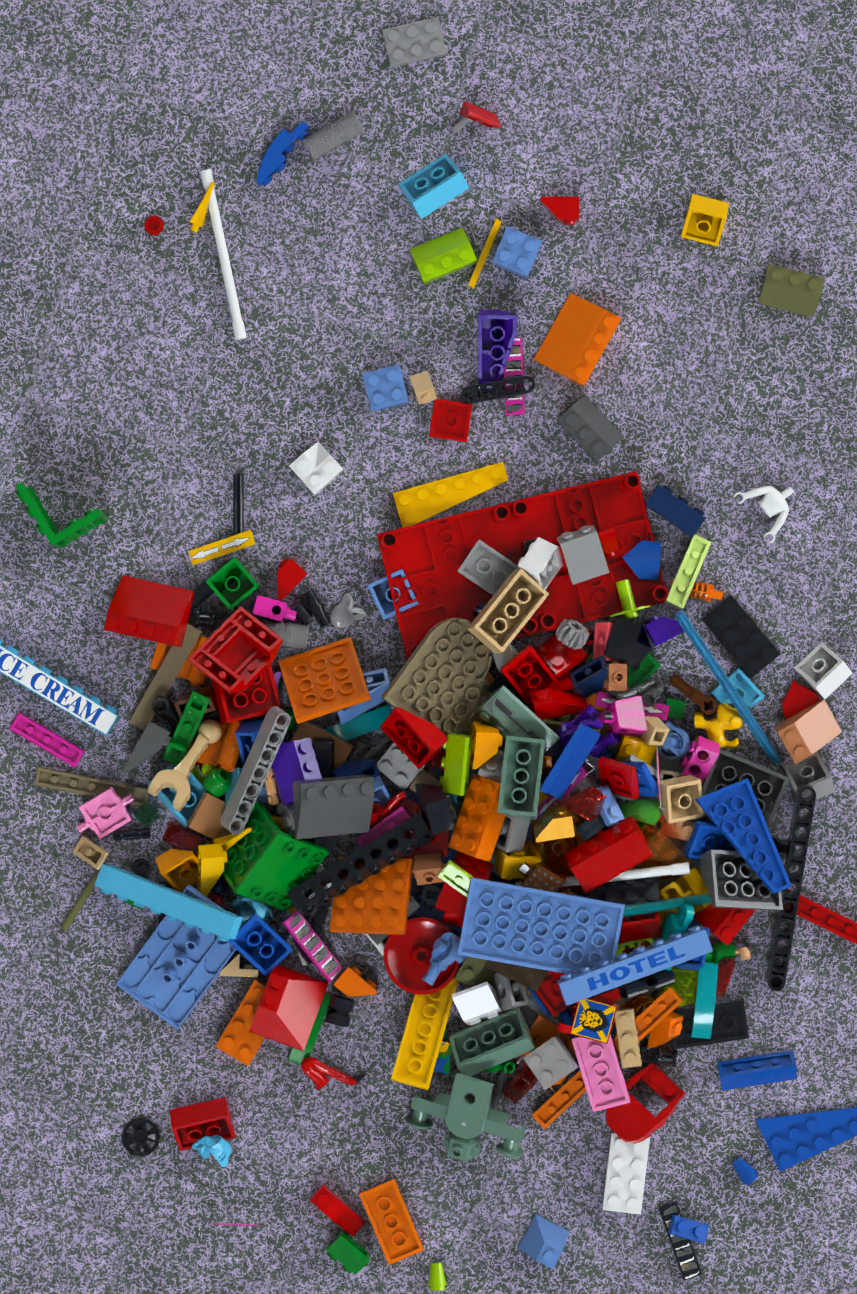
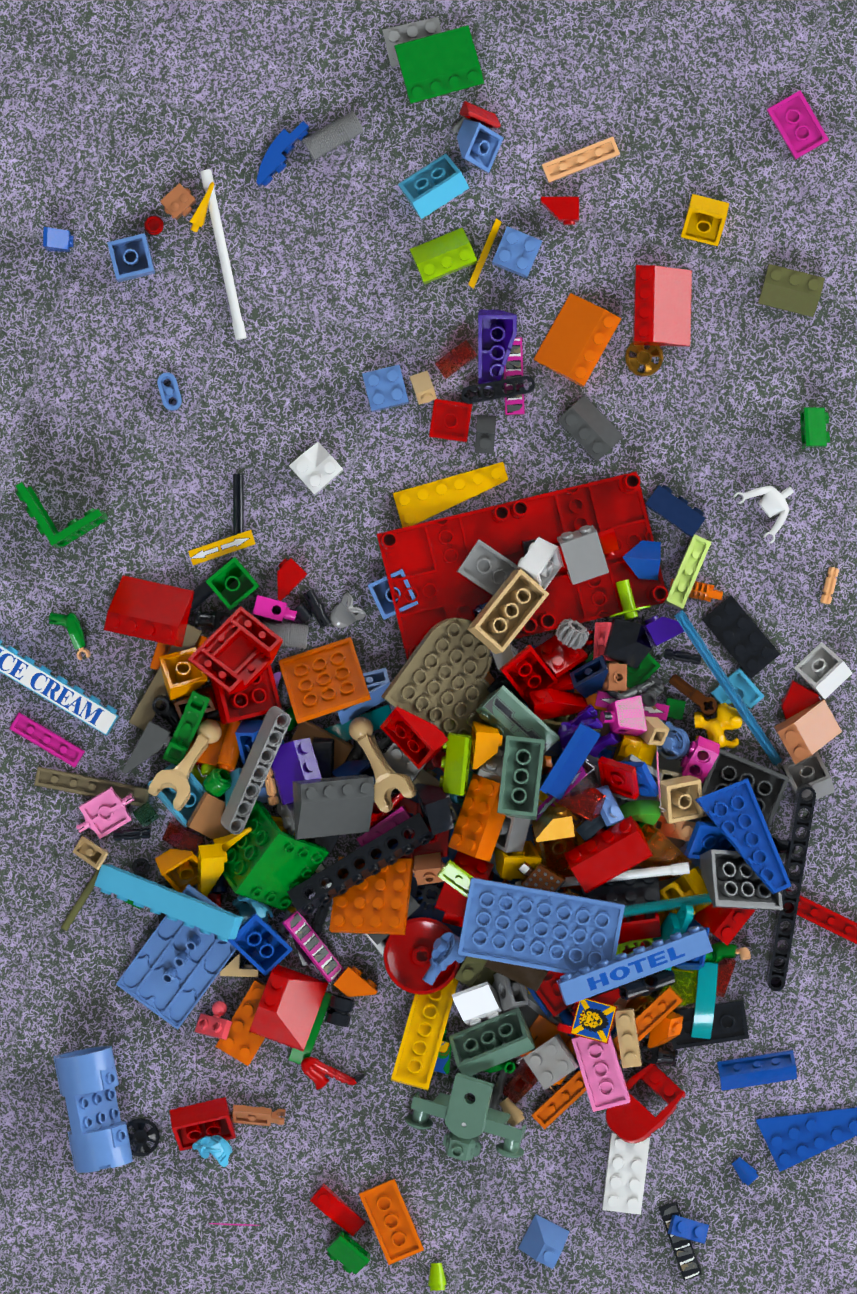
(57, 239): none -> slope
(74, 630): none -> green arm
(97, 1133): none -> medium blue cylinder
(131, 257): none -> medium blue brick
(169, 391): none -> medium blue plate
(178, 202): none -> nougat head
(180, 675): none -> light orange slope
(214, 1025): none -> coral plate
(257, 1115): none -> nougat plate
(386, 778): none -> tan piece
(439, 64): none -> green slope
(456, 359): none -> clear red slope
(478, 144): none -> medium blue slope
(485, 434): none -> dark grey slope
(510, 1108): none -> tan cone
(580, 159): none -> light nougat plate
(644, 358): none -> pearl gold piece
(662, 306): none -> slope
(682, 656): none -> black axle
(797, 125): none -> dark pink plate
(814, 427): none -> green slope
(829, 585): none -> light nougat axle

